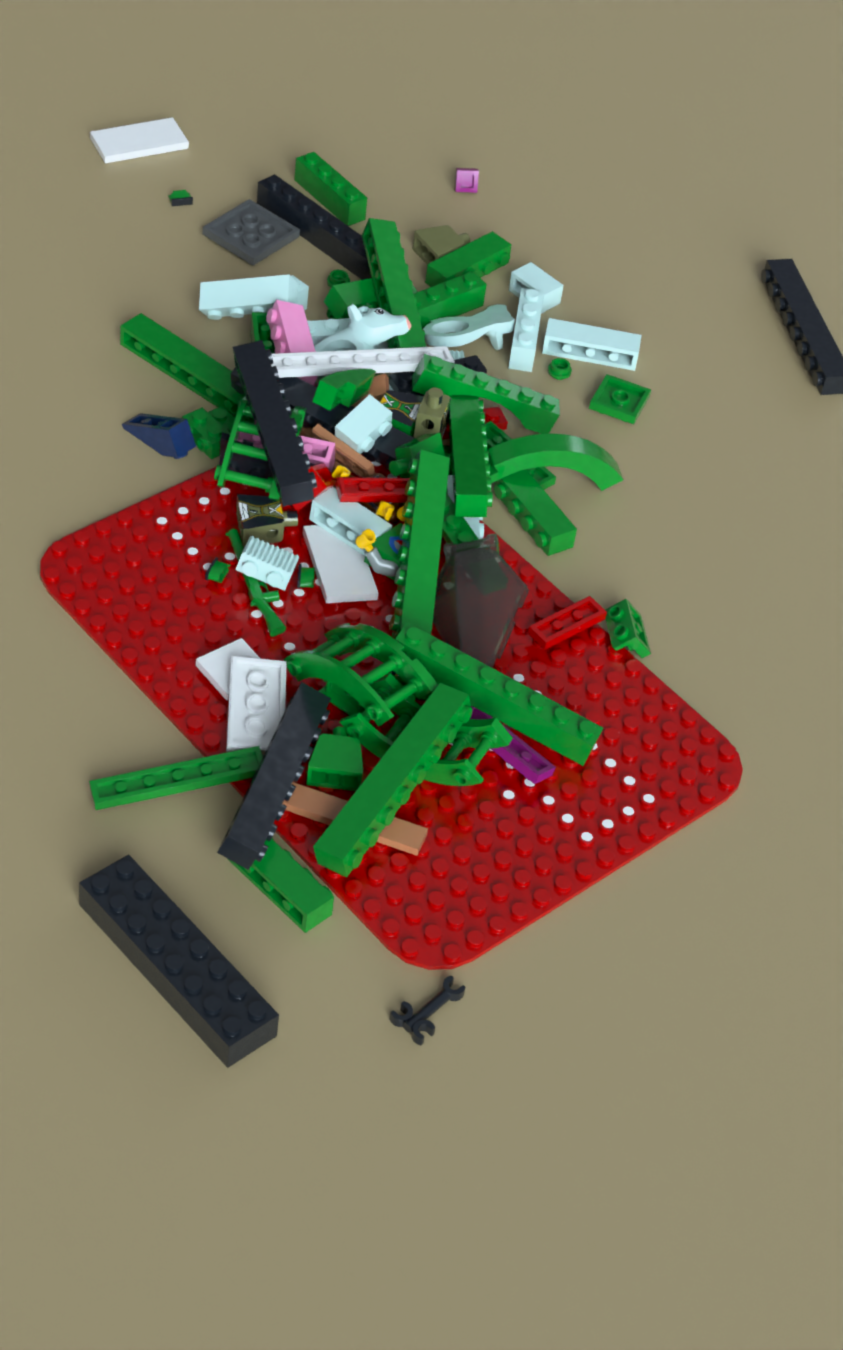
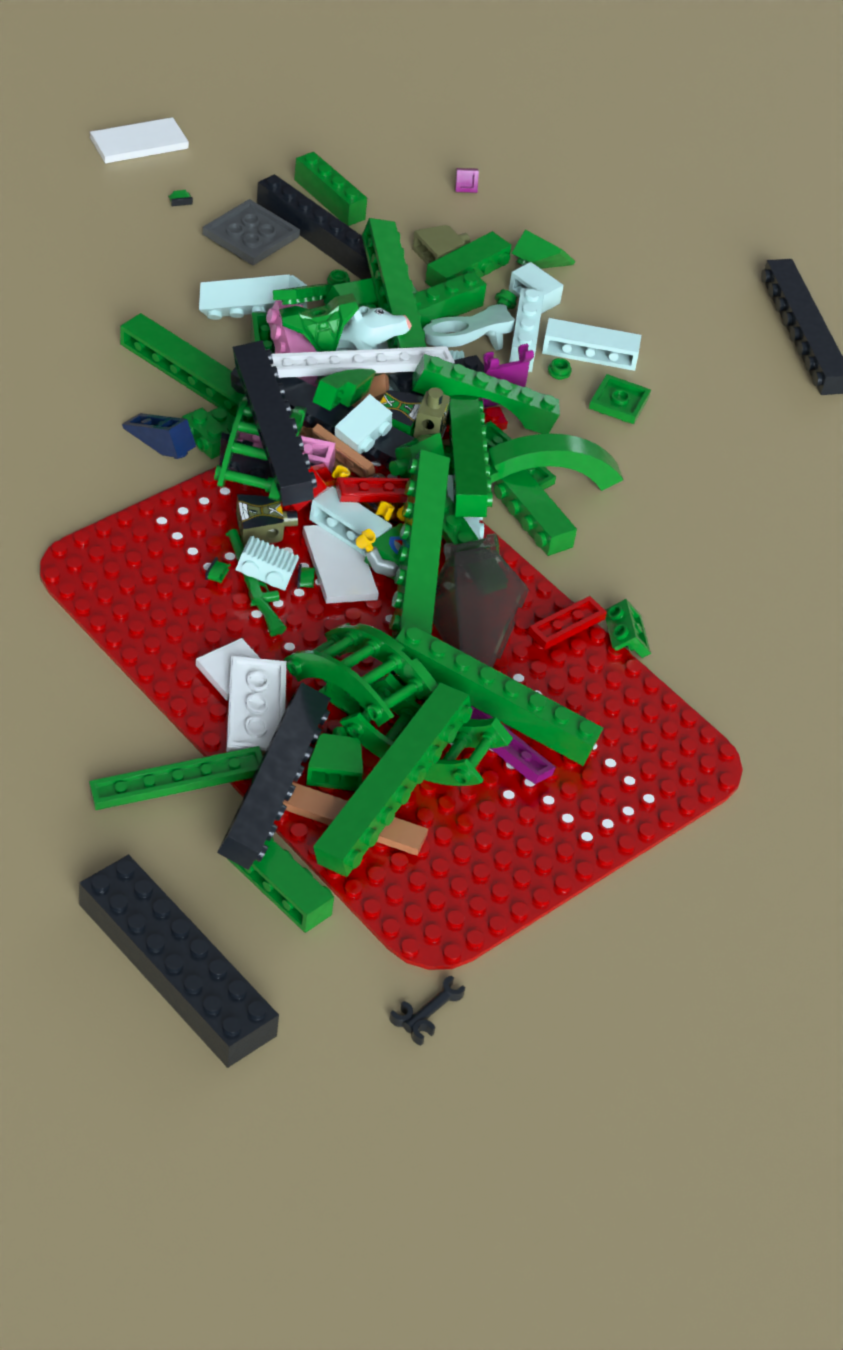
(303, 293): none -> green plate
(321, 324): none -> green piece
(506, 298): none -> green plate
(514, 372): none -> magenta flag
(540, 252): none -> green slope

